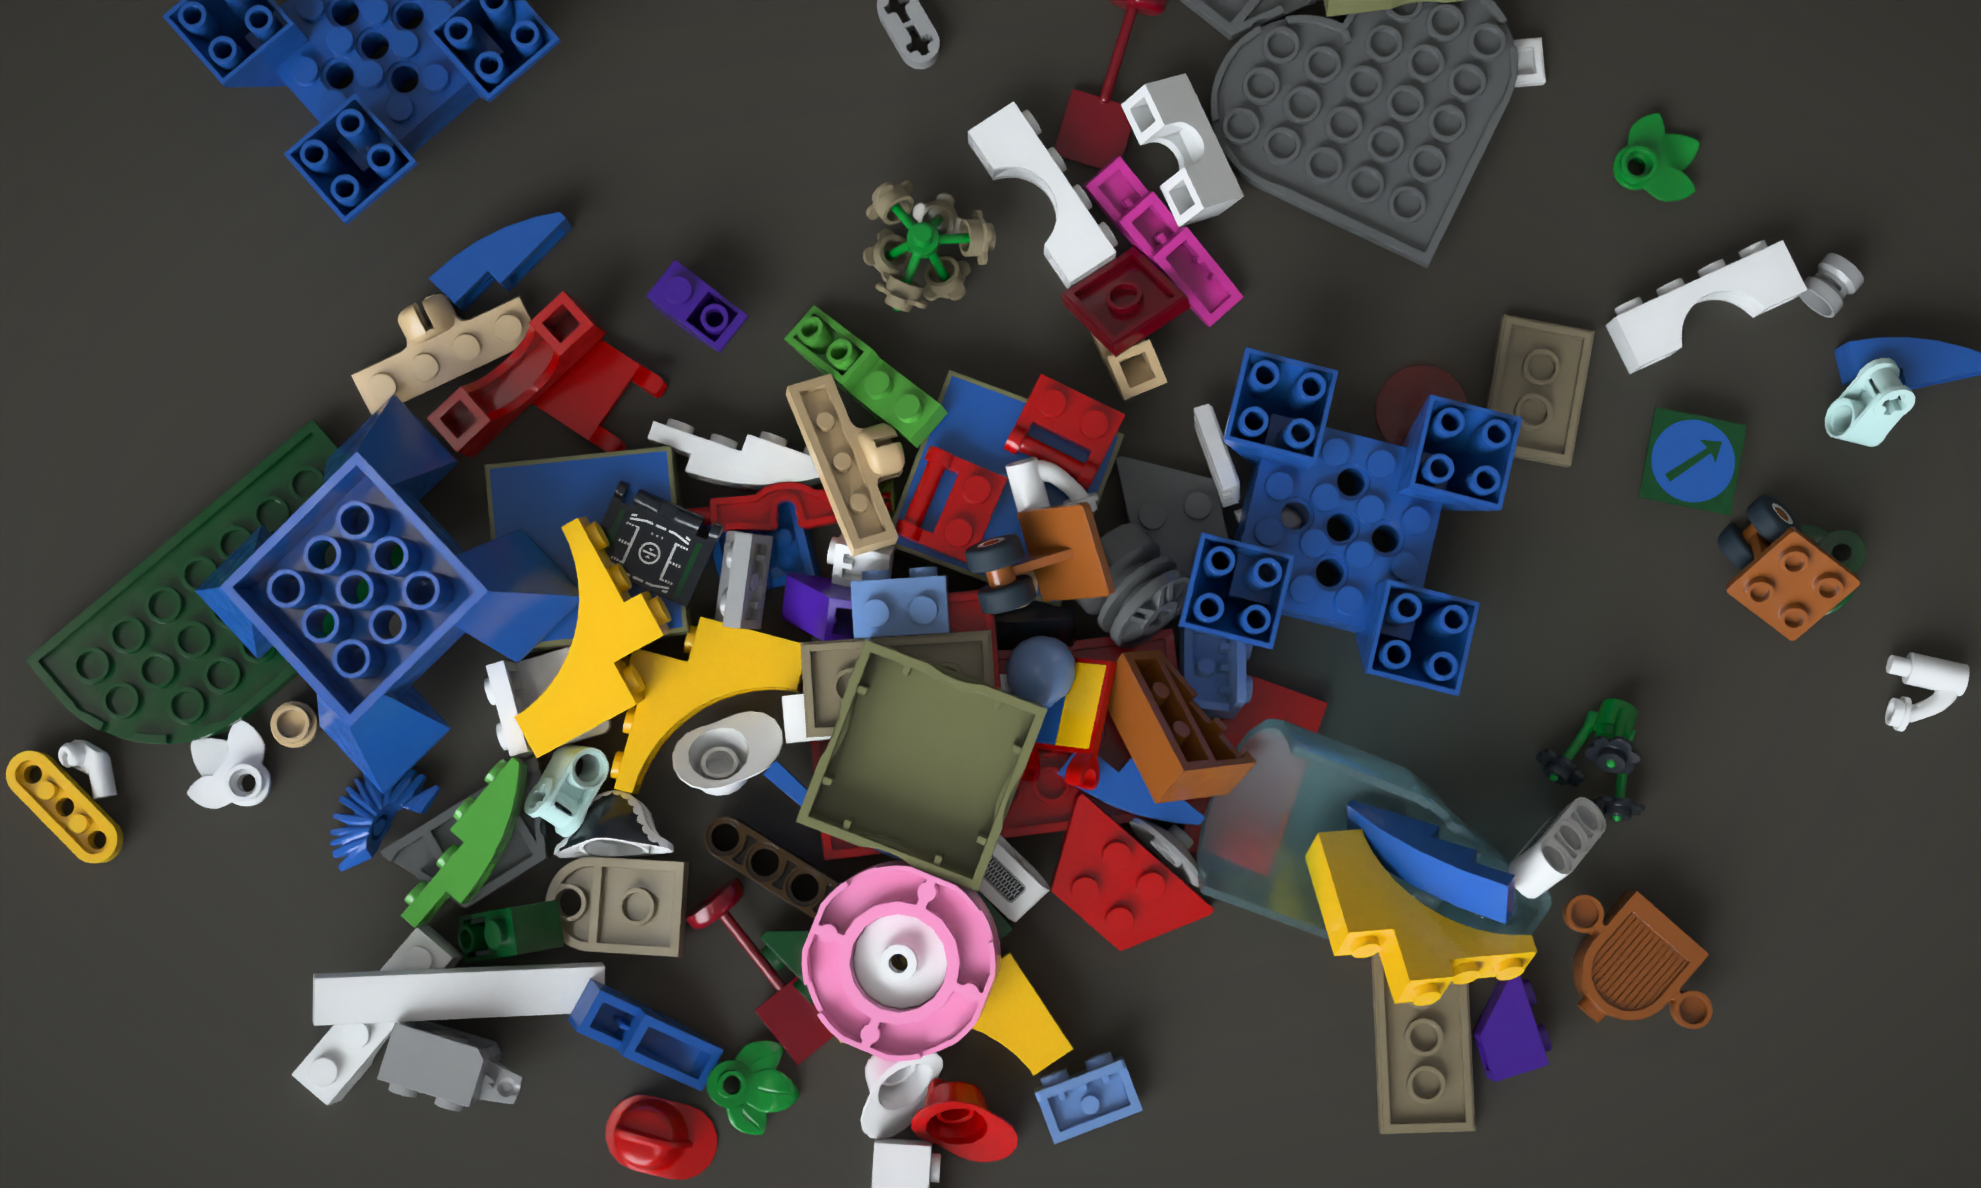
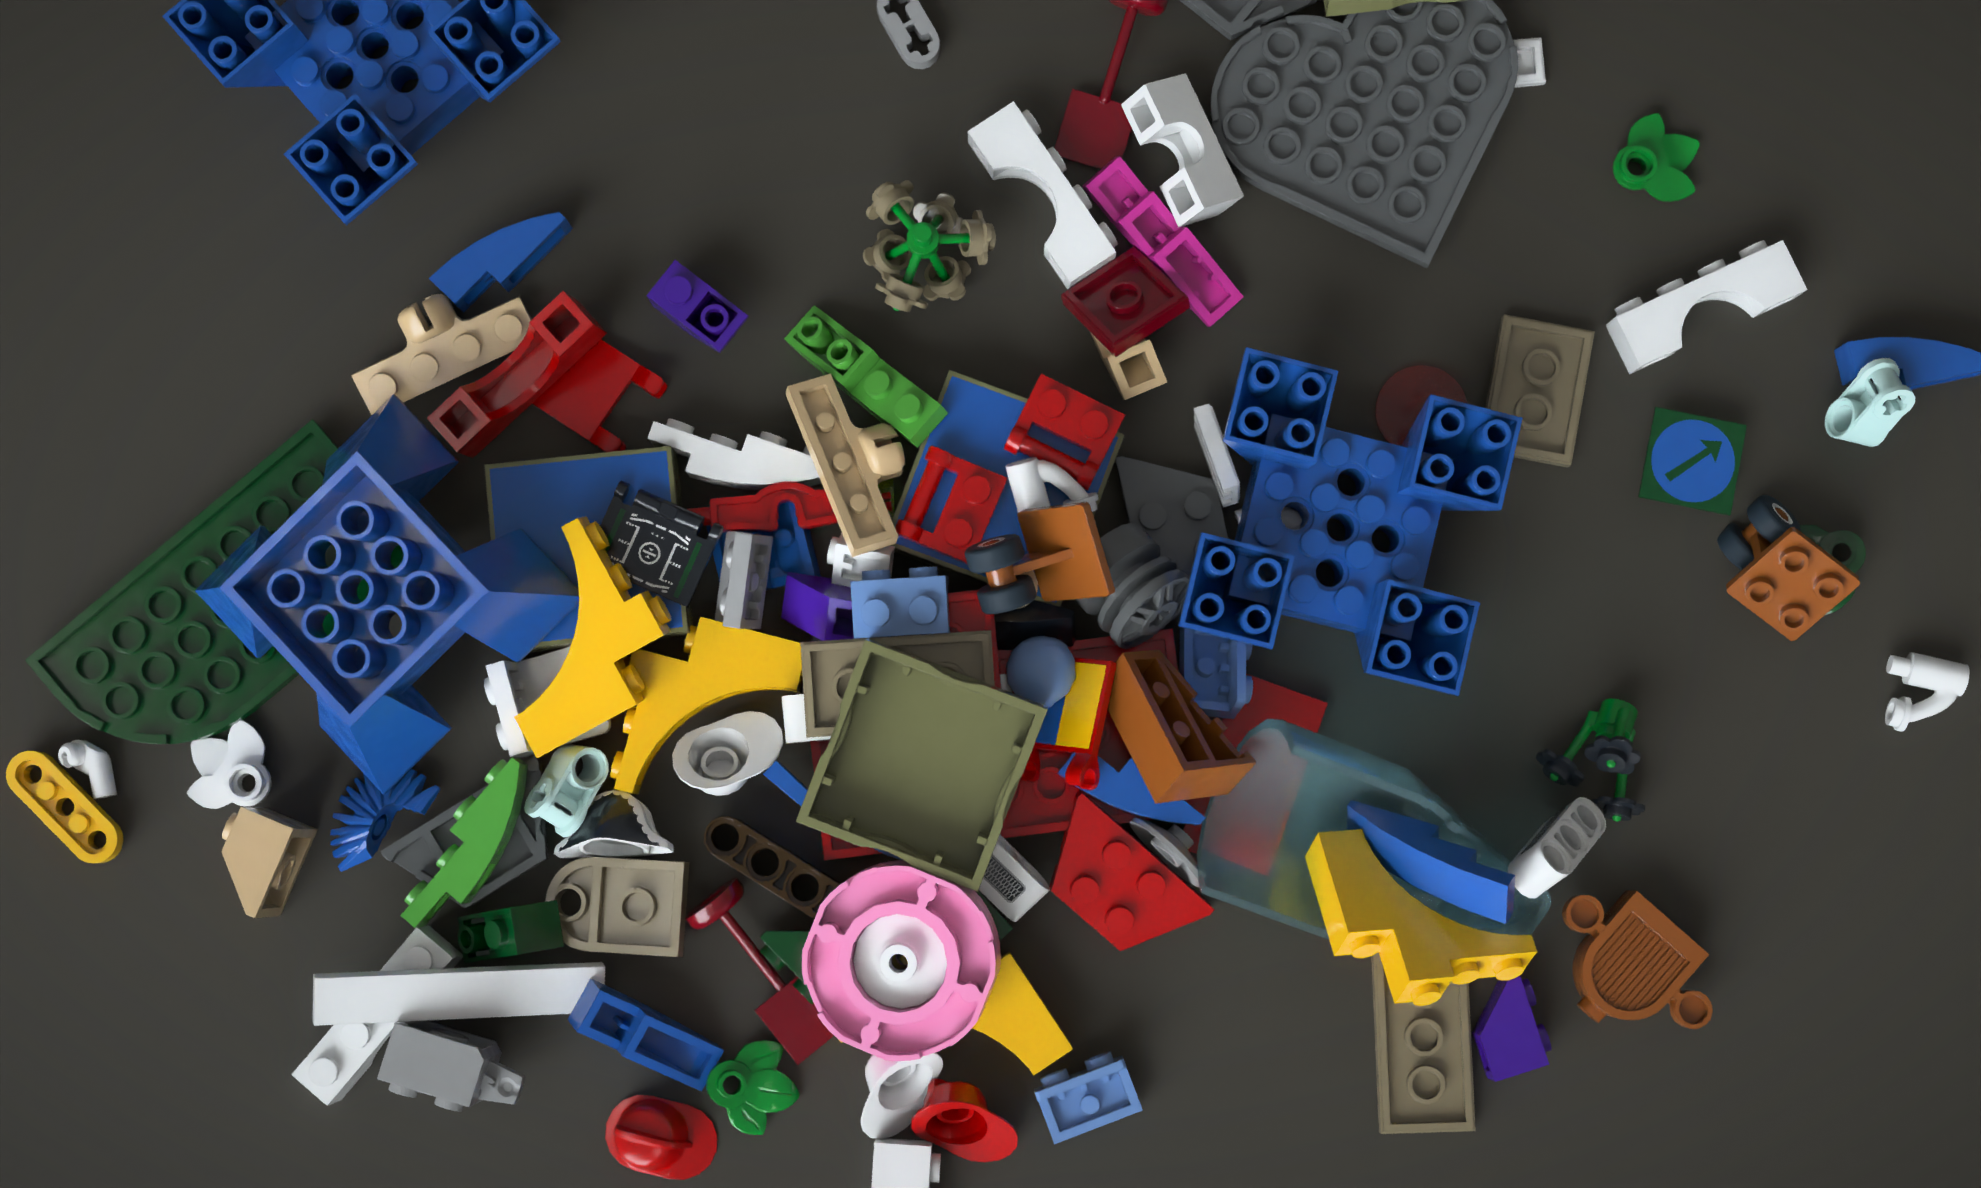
(264, 857): none -> tan slope
(294, 724): tan plate -> none
(1831, 284): light grey wheel -> none

